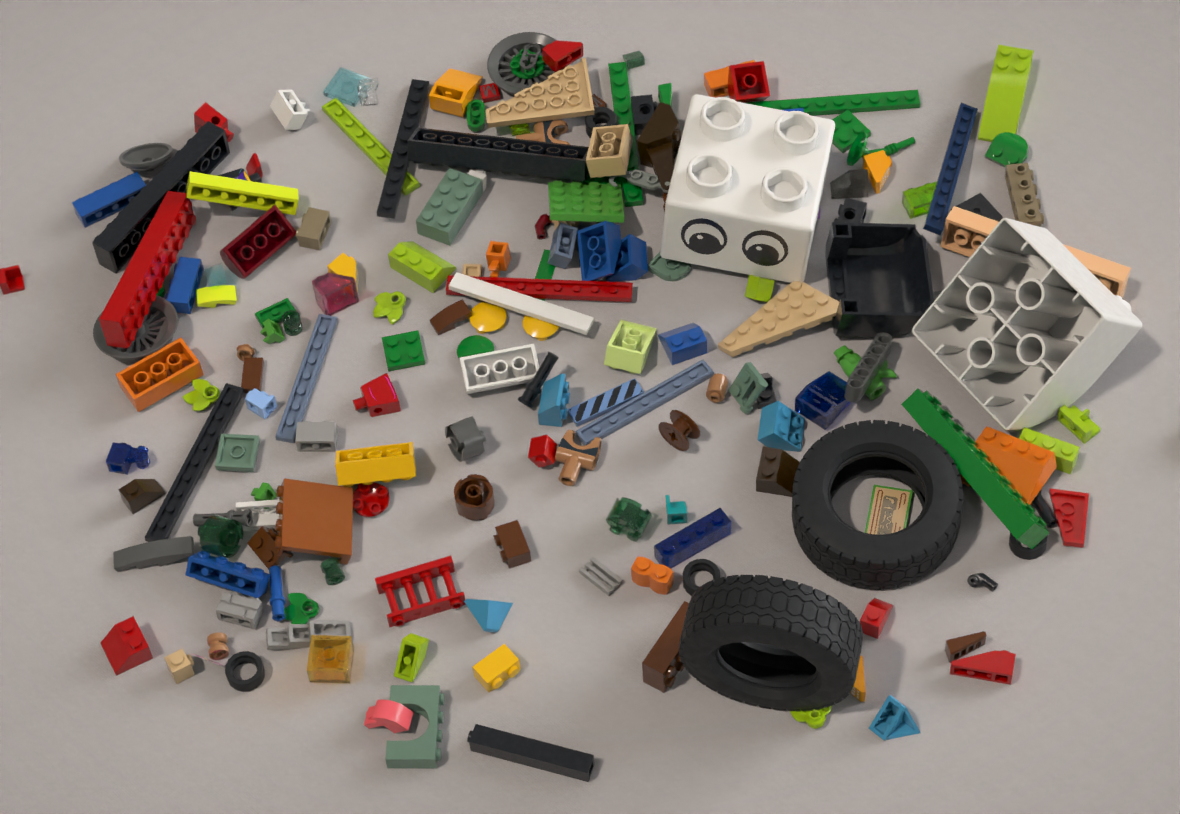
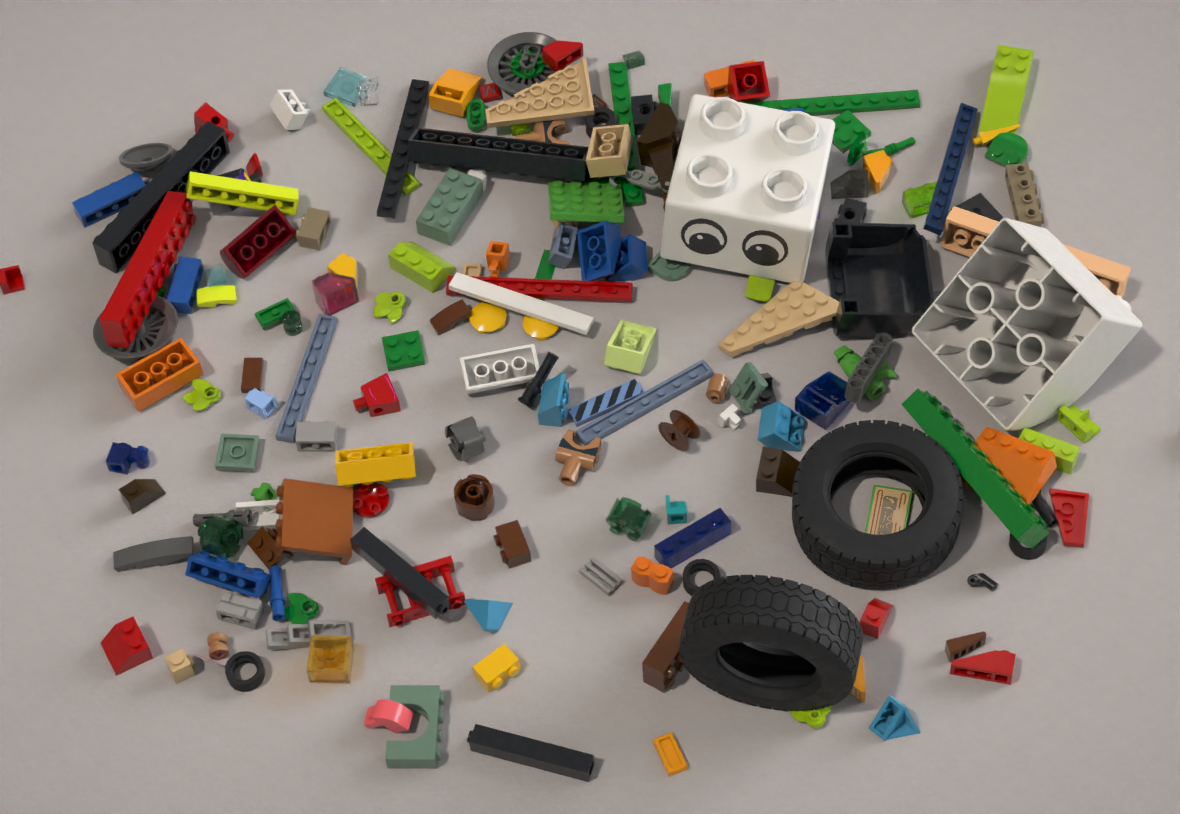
(195, 463): black plate -> none
(245, 351): medium nougat plate -> none
(272, 331): bright green tile -> none
(332, 571): clear green wheel -> none
(400, 573): none -> black brick
(410, 656): lime slope -> none
(474, 345): green dish -> none
(540, 224): dark red arm -> none
(542, 451): red brick -> none
(670, 754): none -> light orange tile
(684, 343): blue slope -> none
(729, 418): none -> white tile
(987, 136): none -> yellow piece

